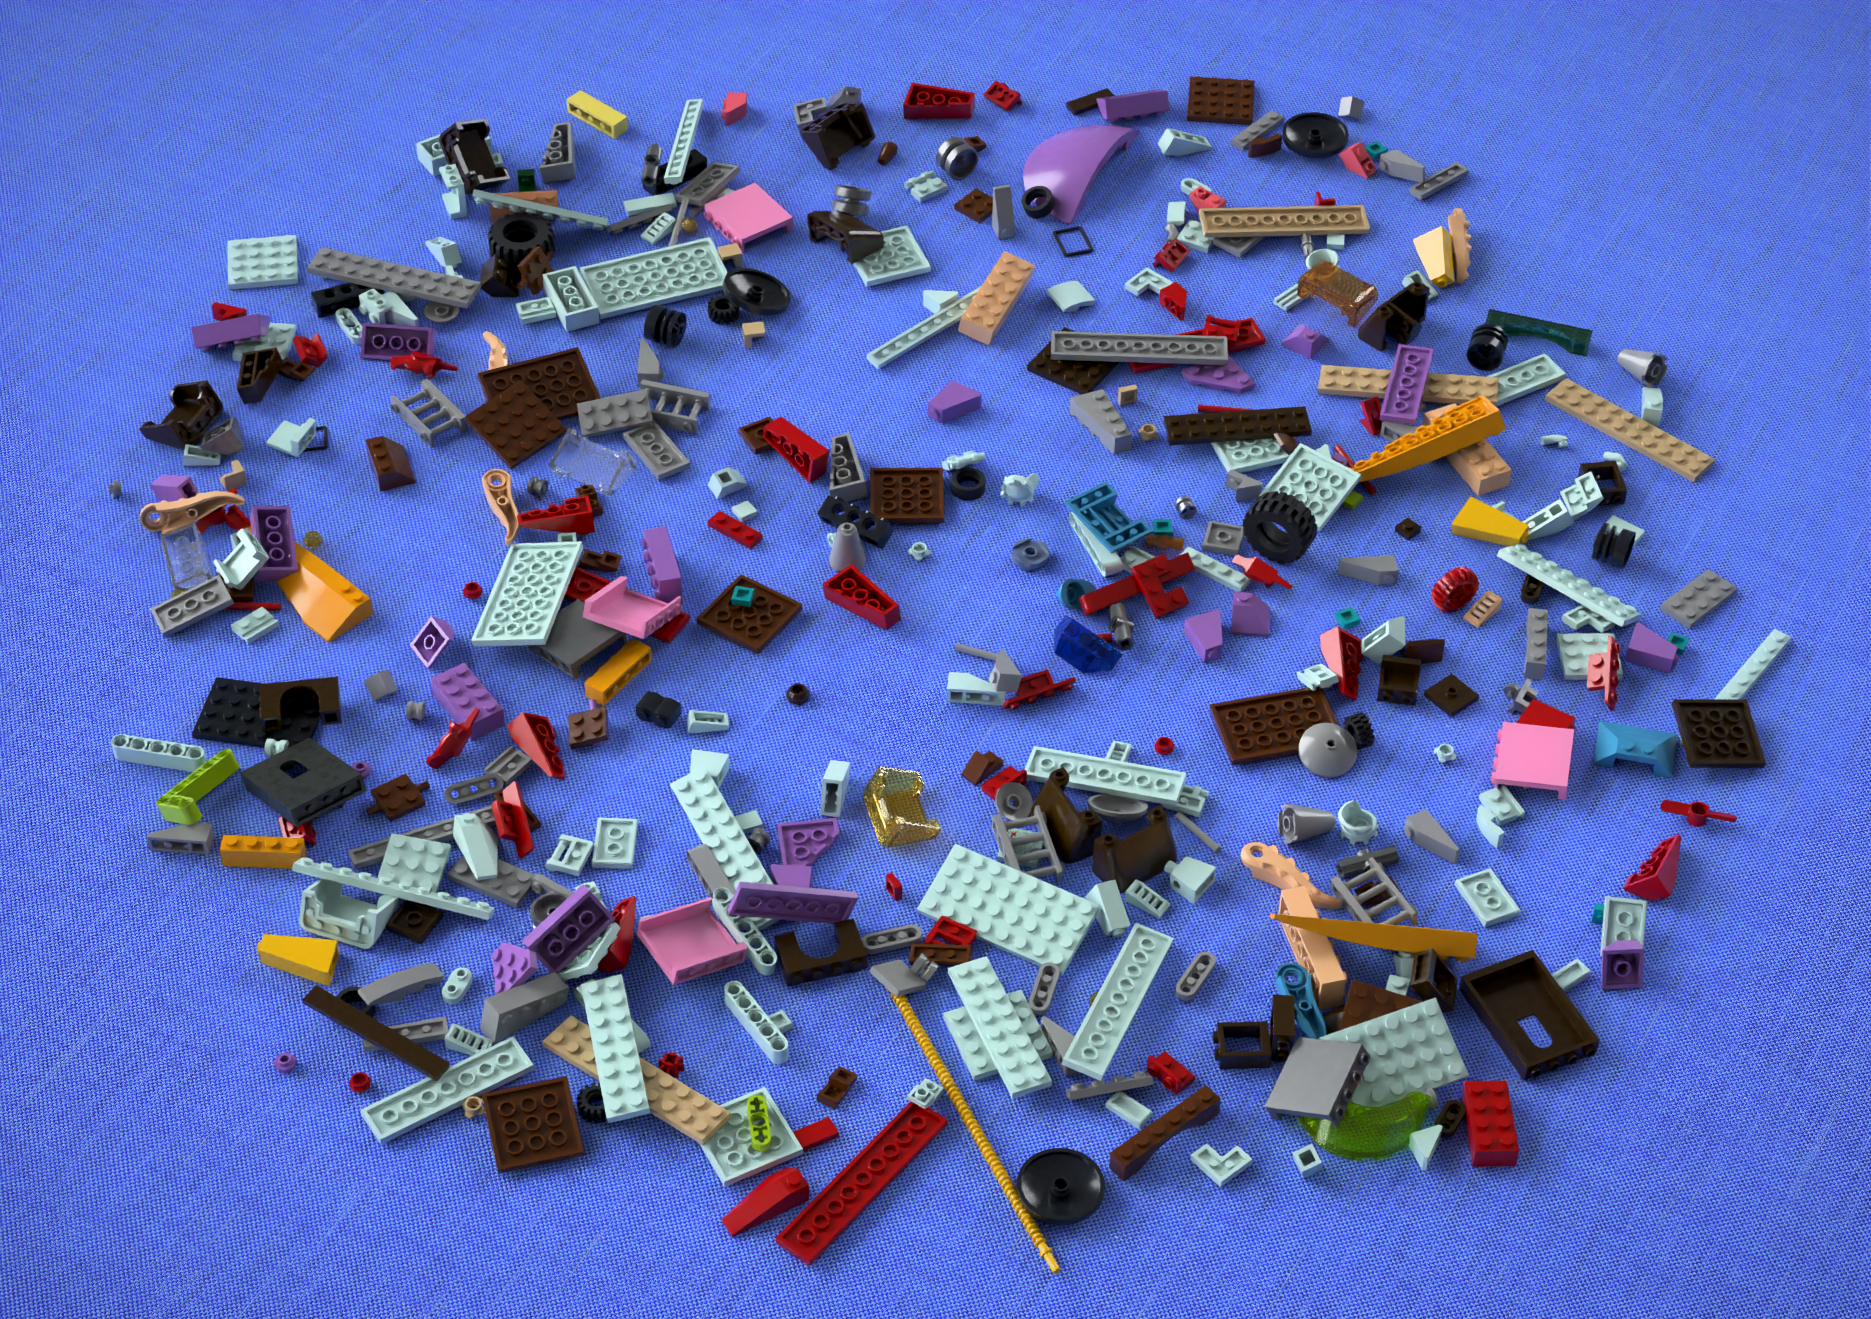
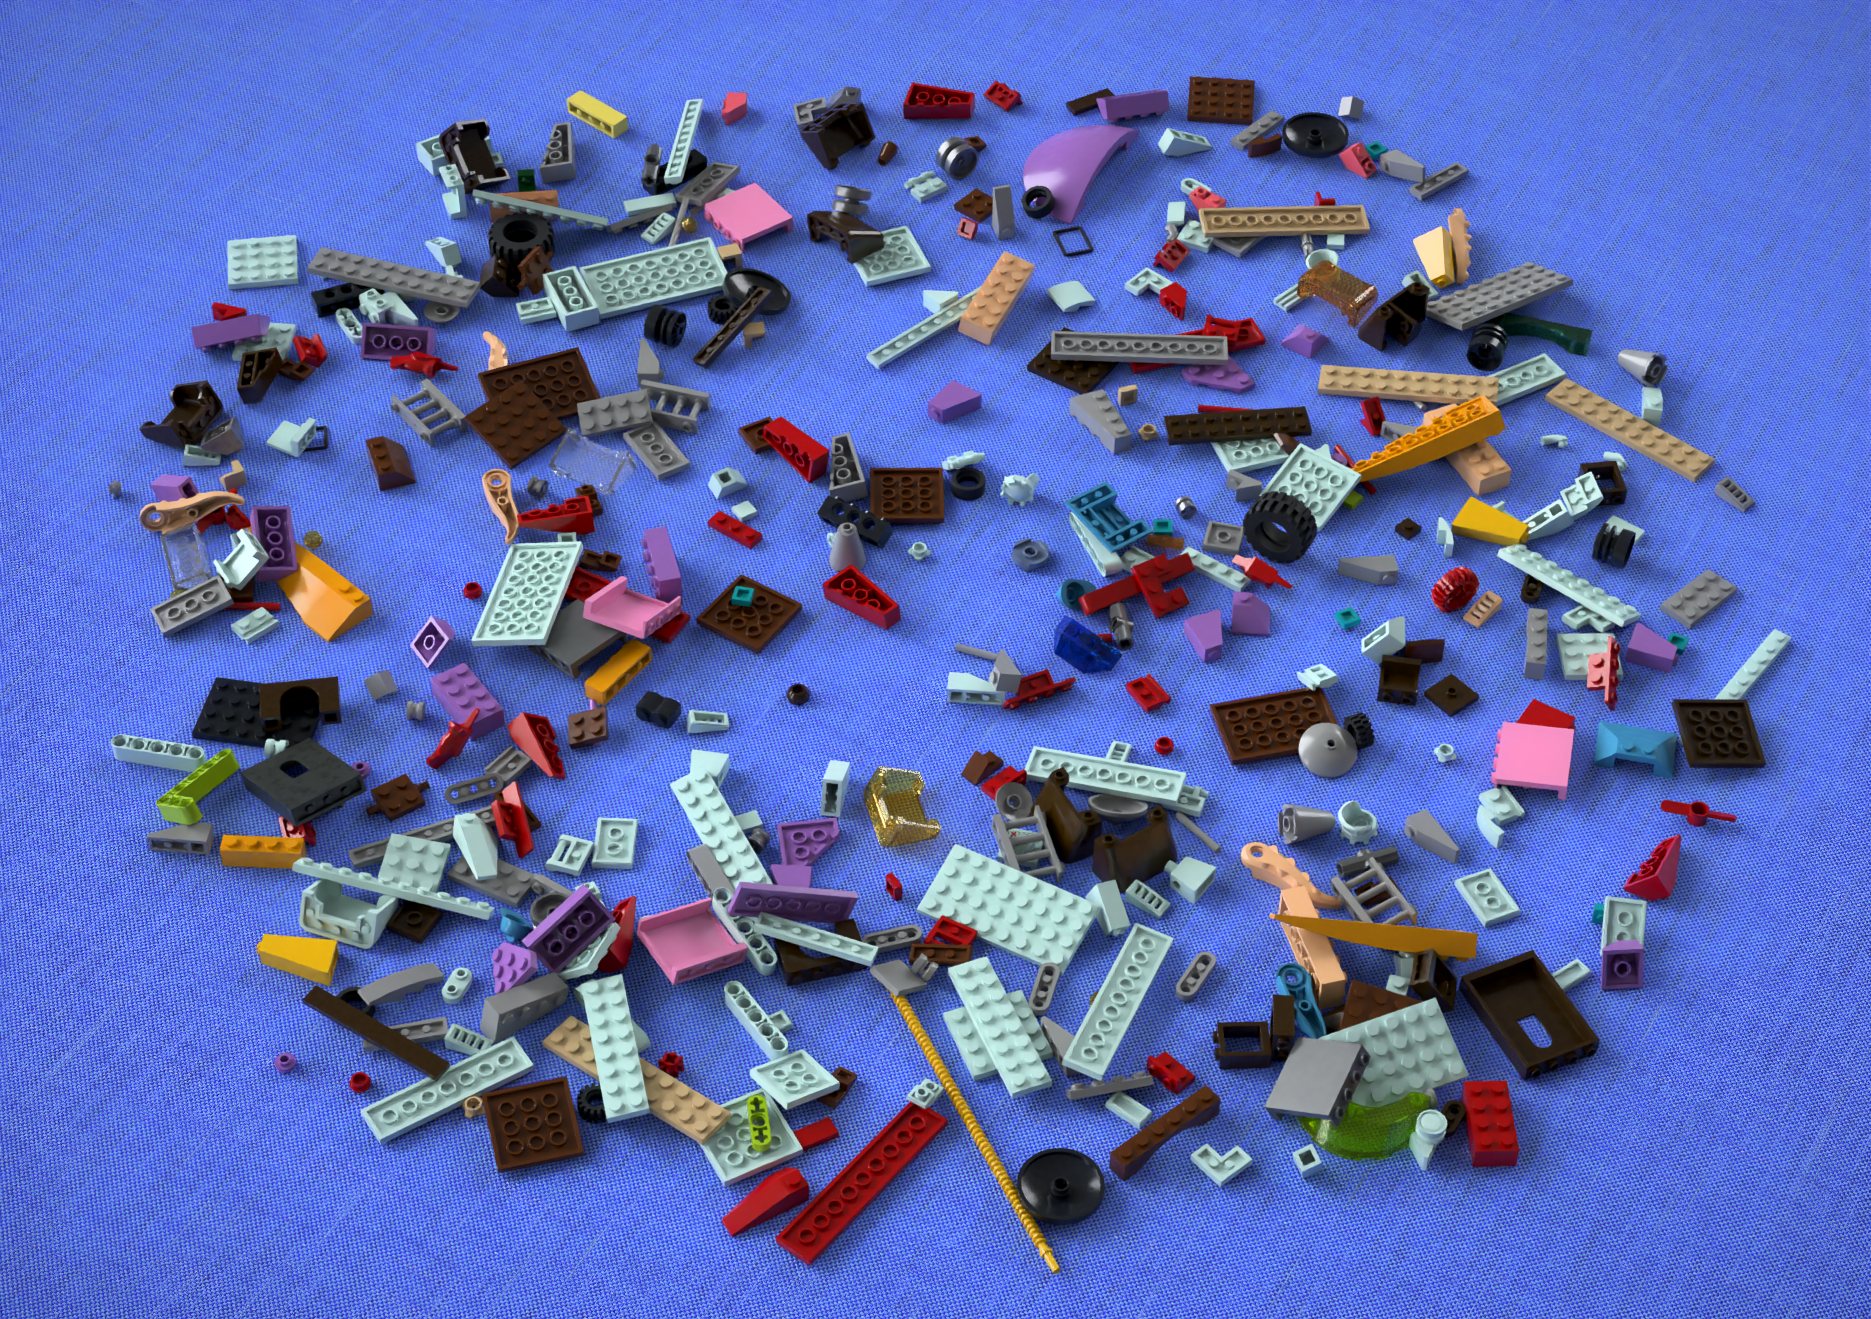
(514, 925): none -> dark azure piece
(732, 327): none -> dark brown plate
(794, 1079): none -> light aqua plate
(816, 939): none -> light aqua plate
(967, 228): none -> tile
(1148, 693): none -> red plate
(1343, 656): red wedge -> none
(1406, 384): medium lavender plate -> none
(1431, 1127): none -> light aqua wheel
(1445, 537): none -> light aqua slope
(1497, 295): none -> light grey plate
(1513, 692): flat silver hips -> none
(1723, 491): none -> light grey slope

